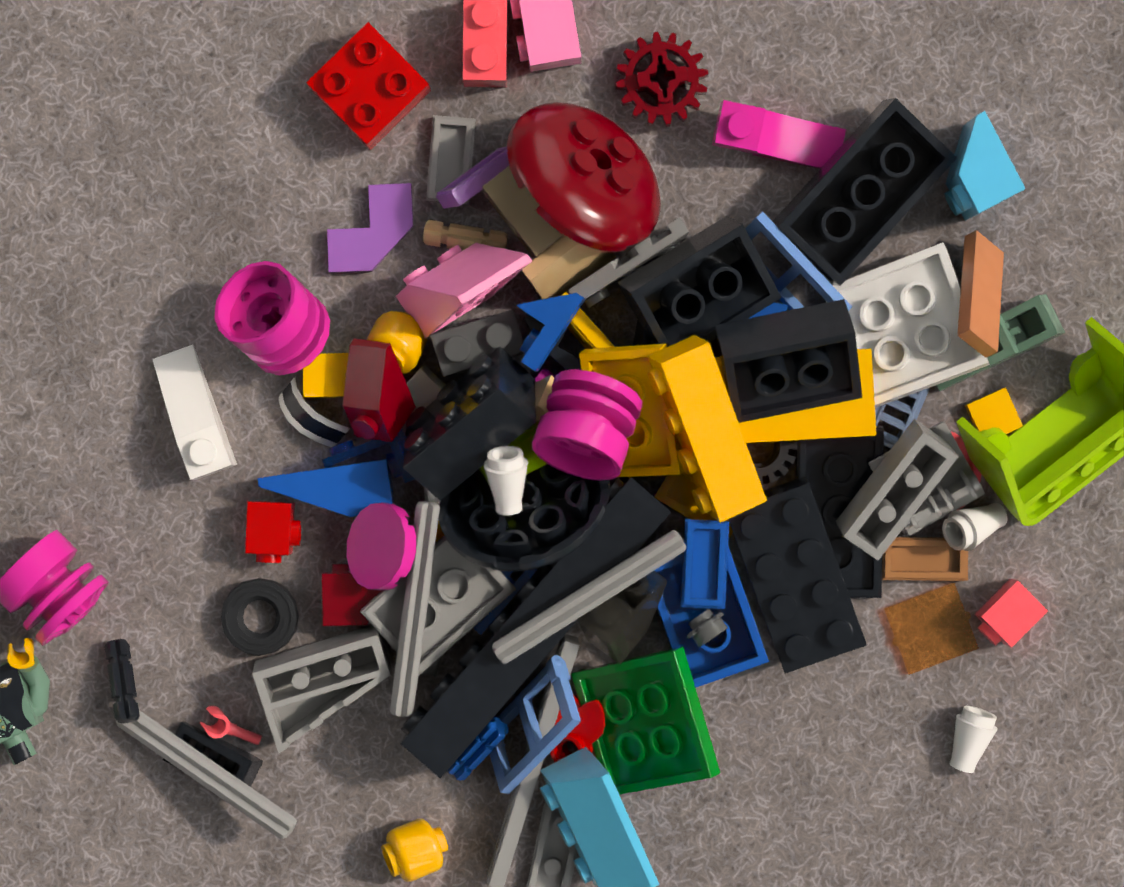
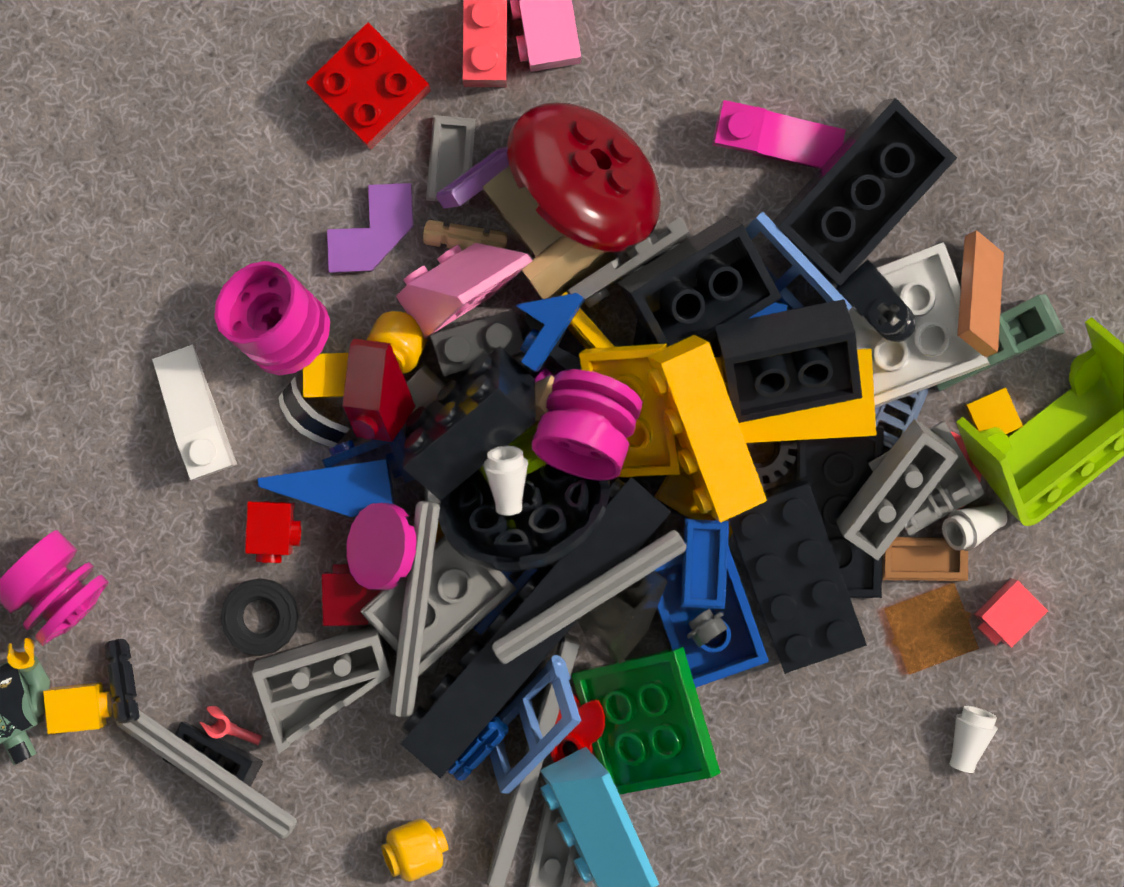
(76, 708): none -> yellow brick
(681, 77): dark red gear -> none
(874, 299): none -> black piece
(981, 172): medium azure slope -> none

